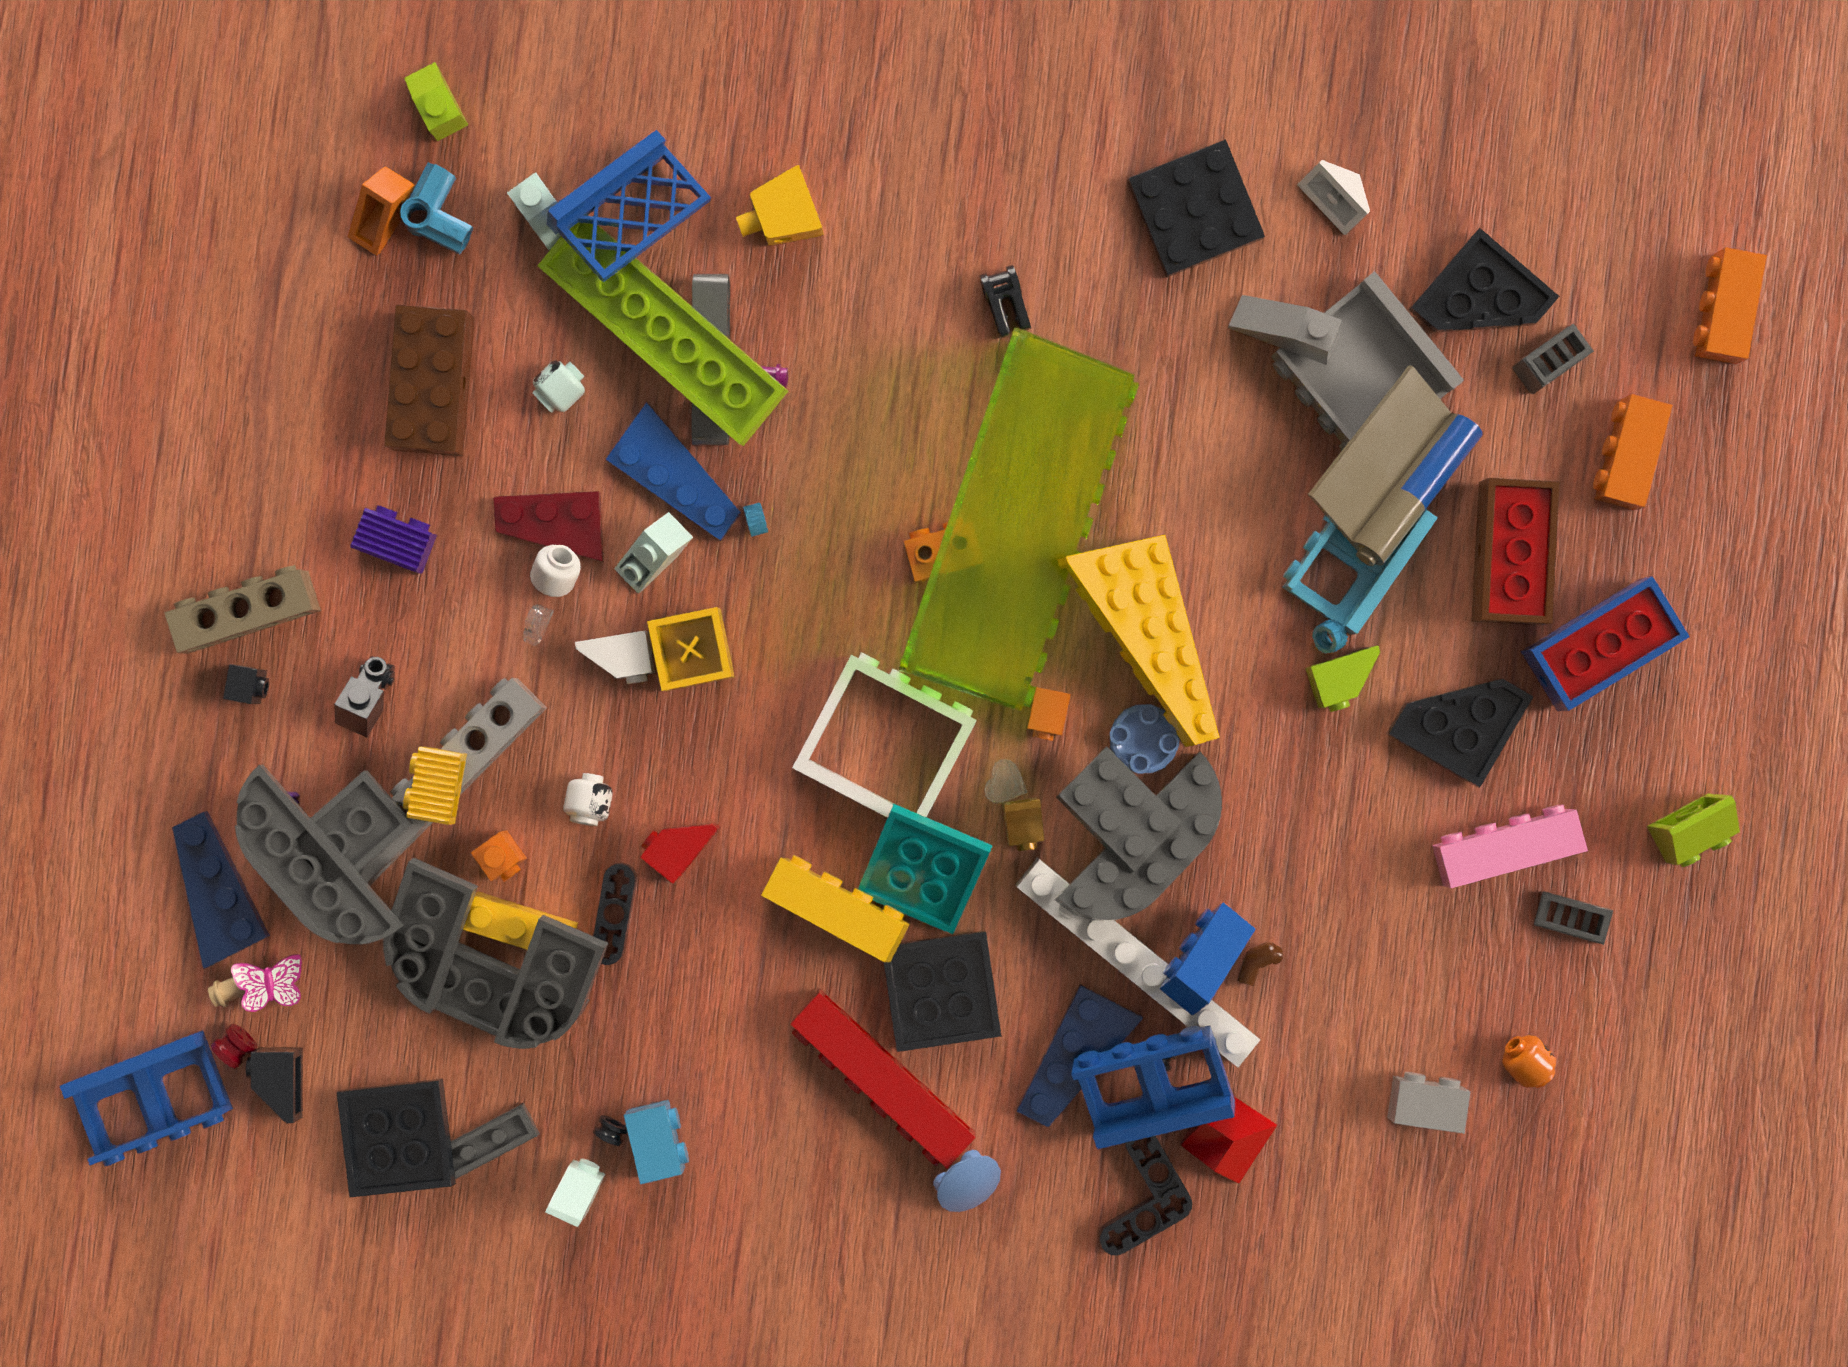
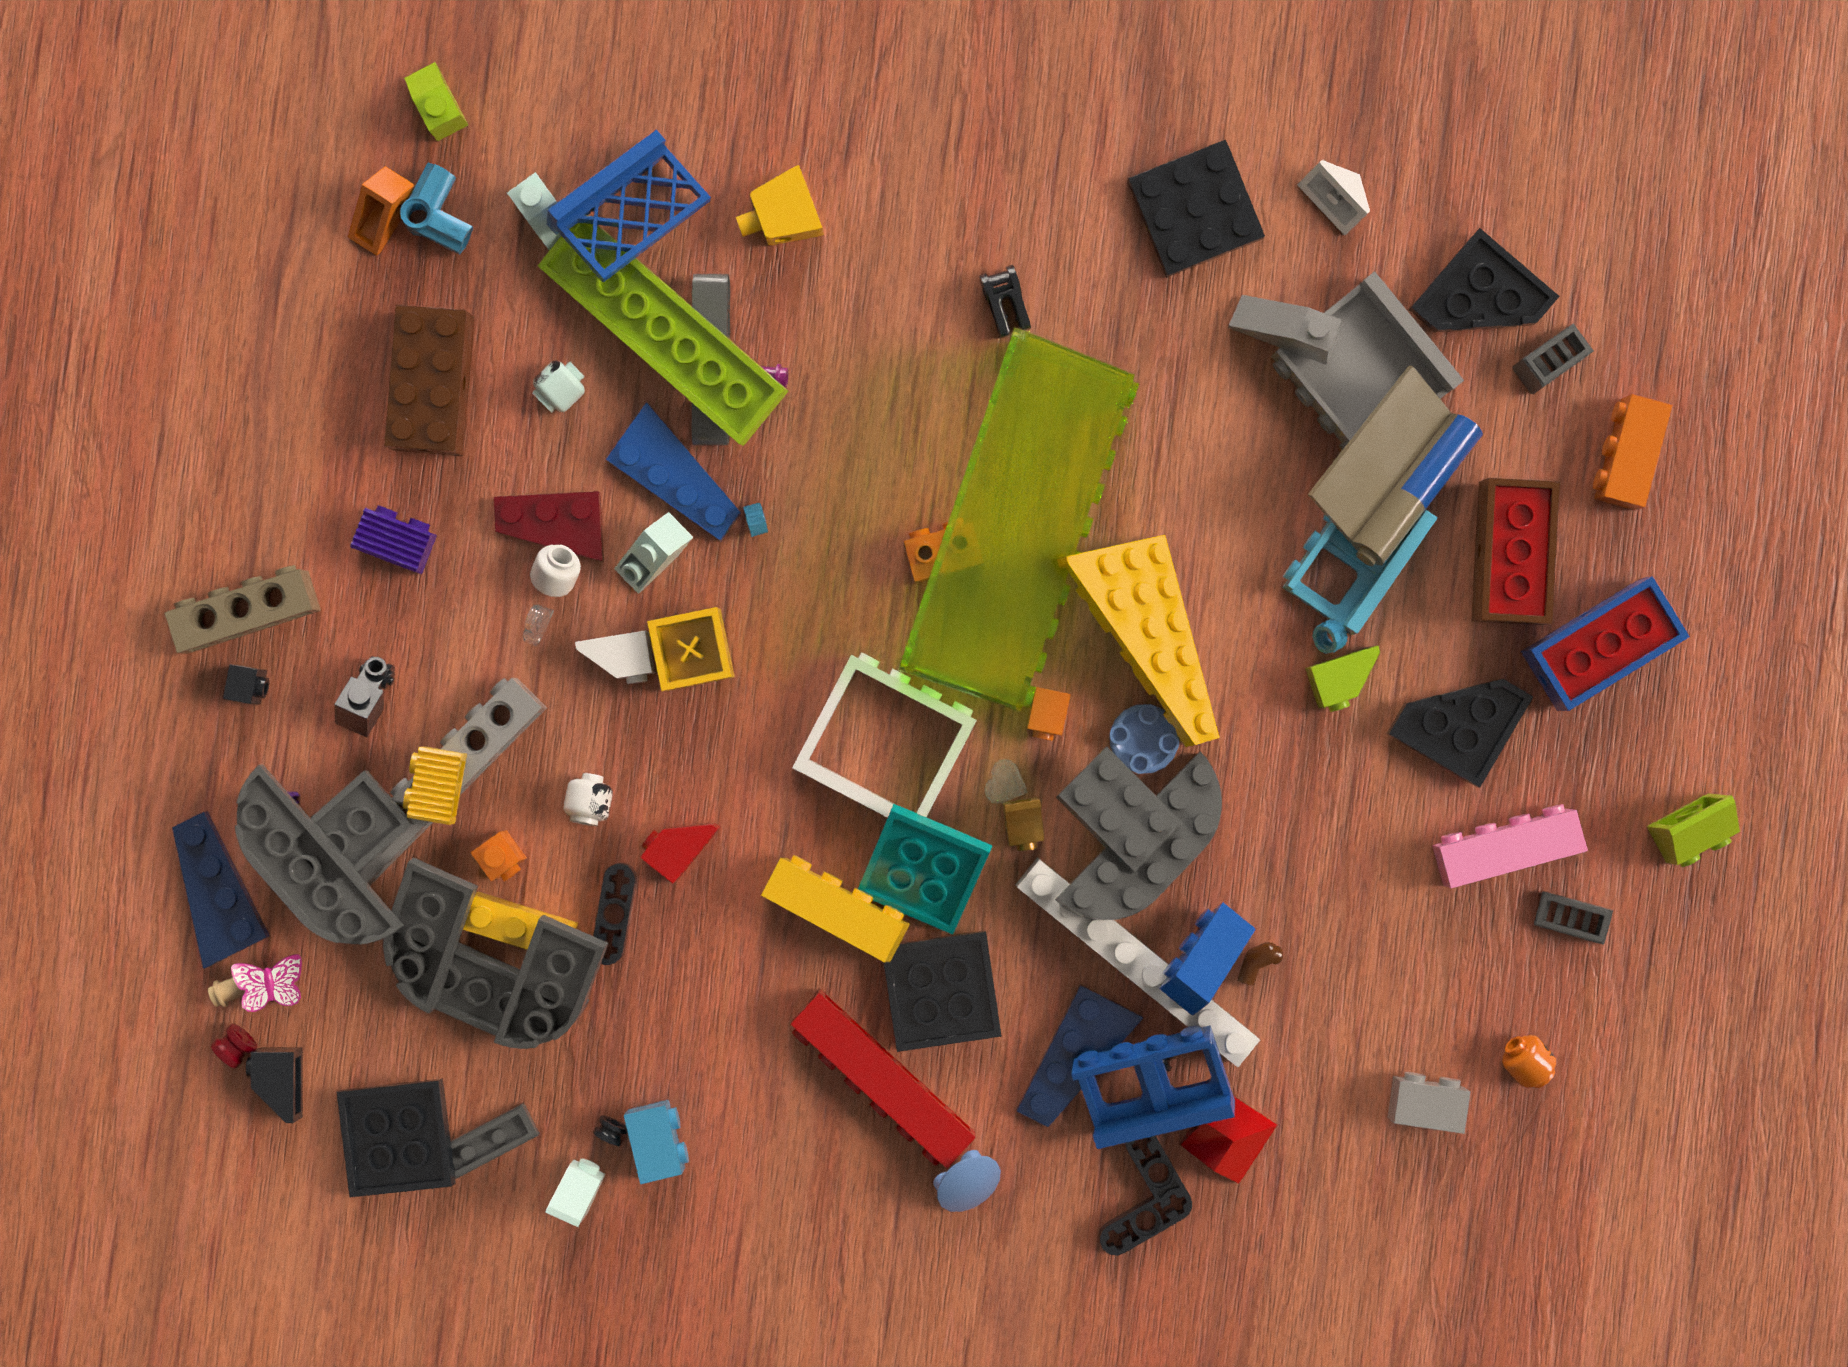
(145, 1078): blue window -> none
(1729, 305): orange brick -> none

